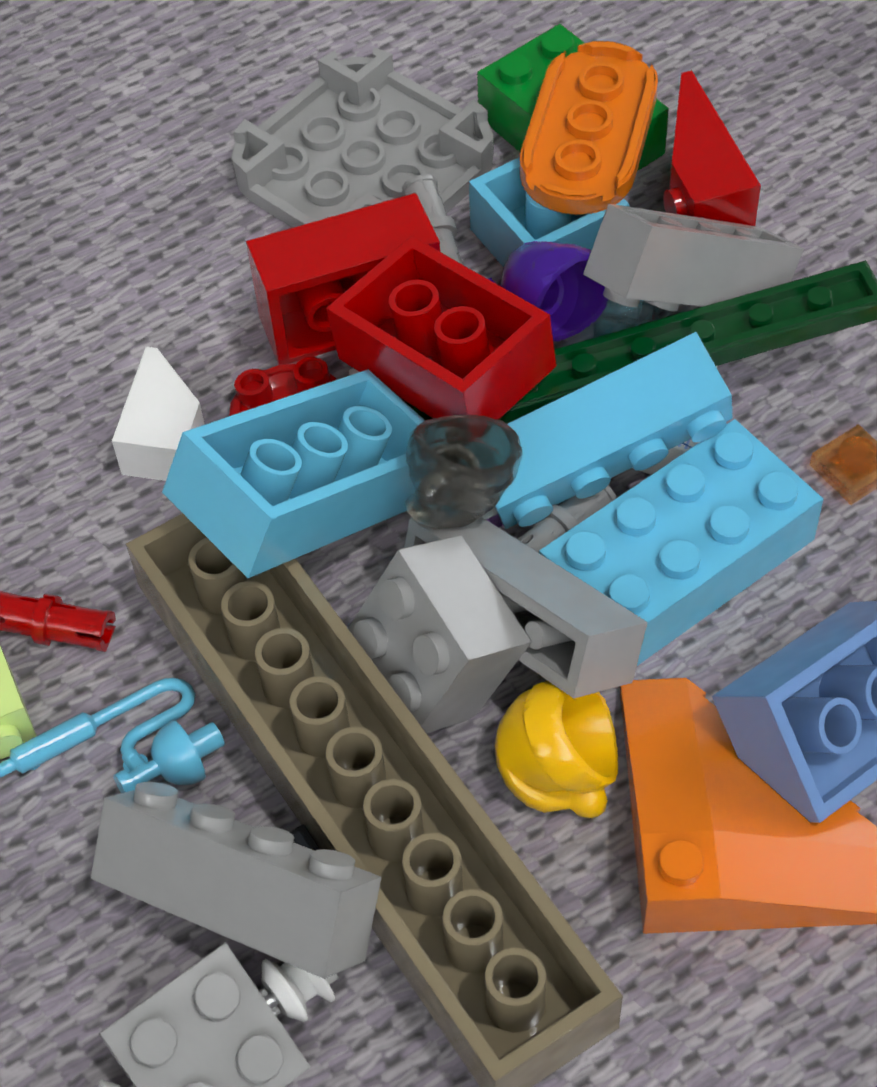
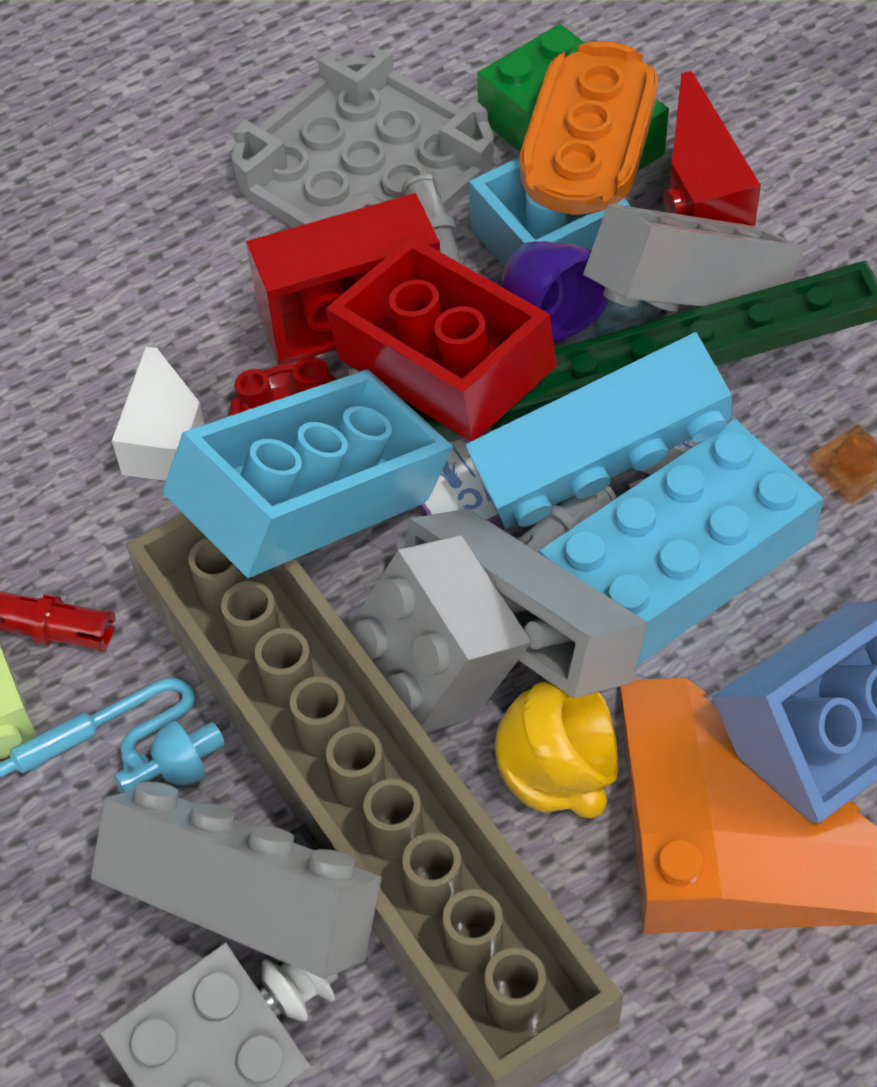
(460, 468): clear smoke piece -> none

